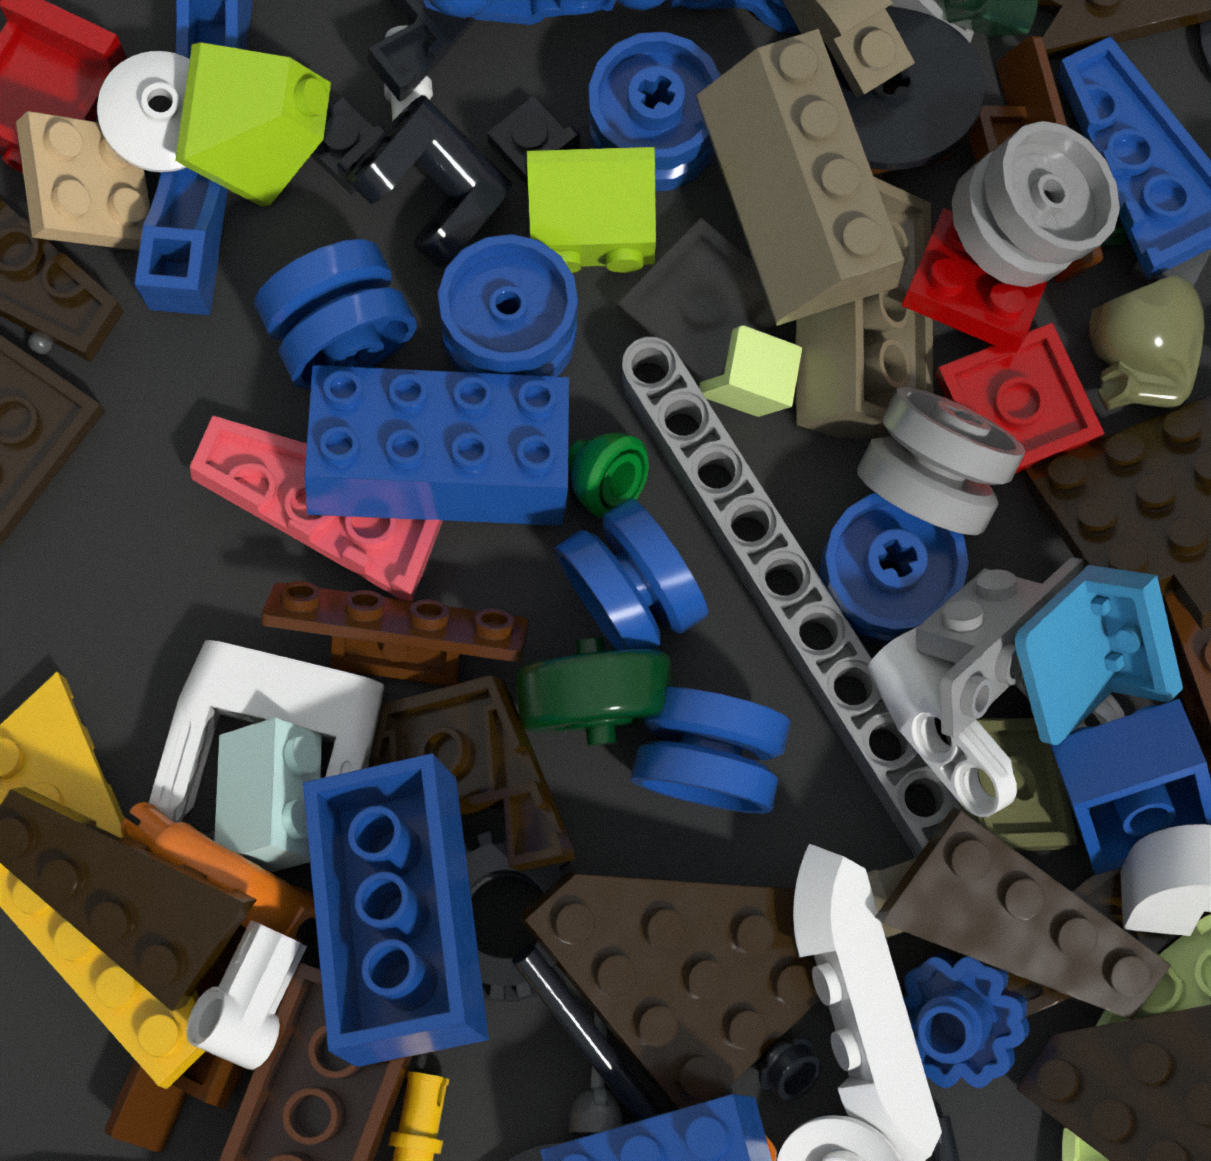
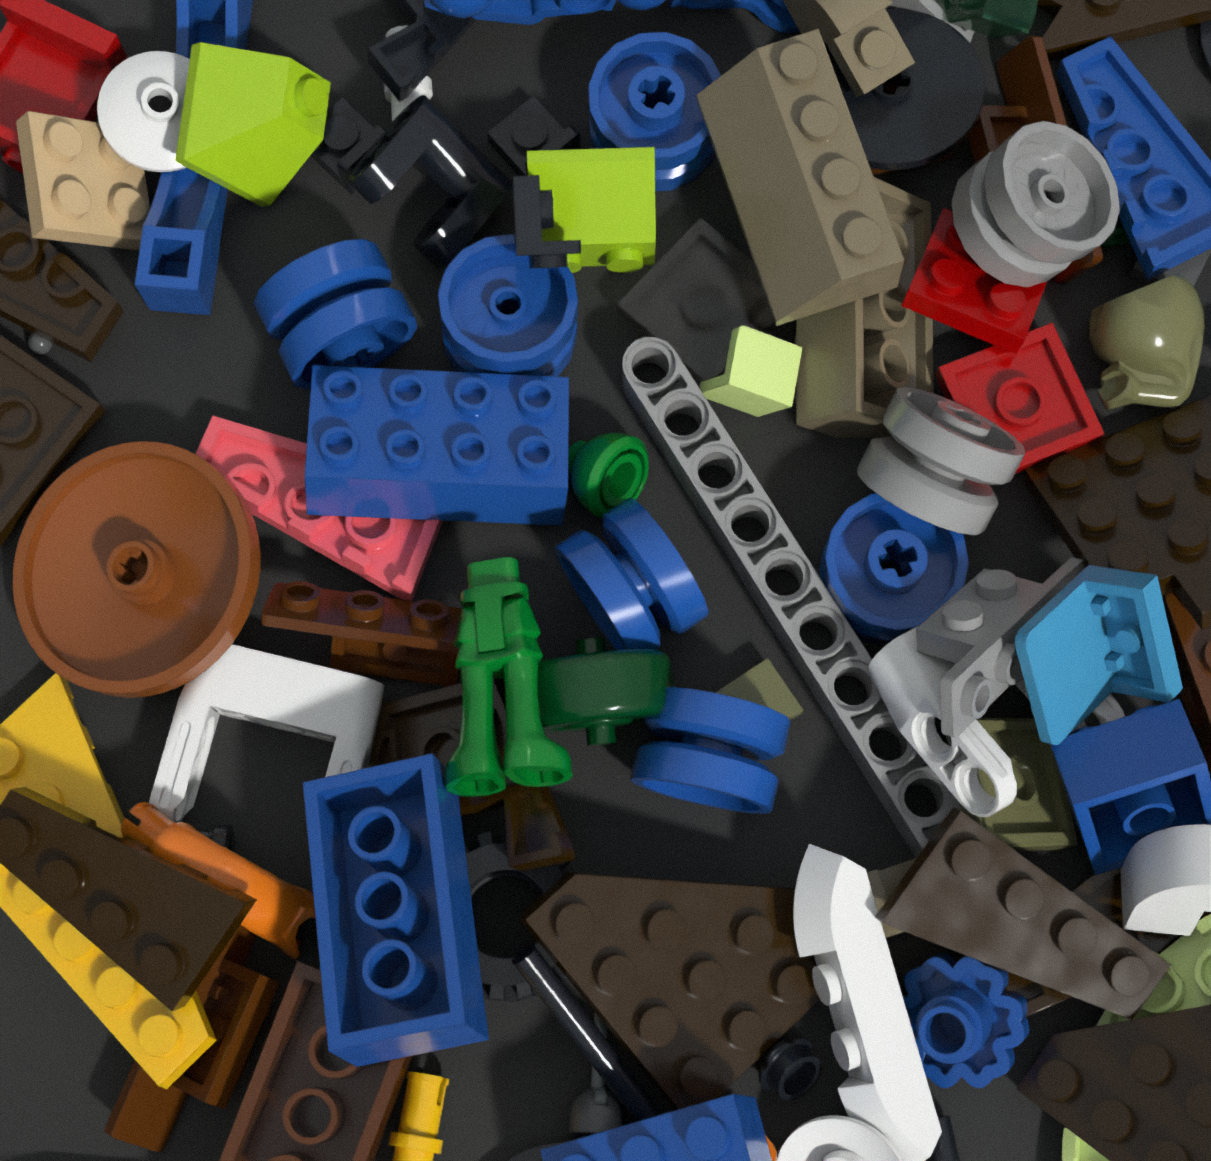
(136, 569): none -> dark orange dish
(240, 1015): white piece -> none
(263, 793): light aqua brick -> none
(500, 642): none -> green piece
(530, 215): none -> black bracket
(766, 688): none -> olive tile

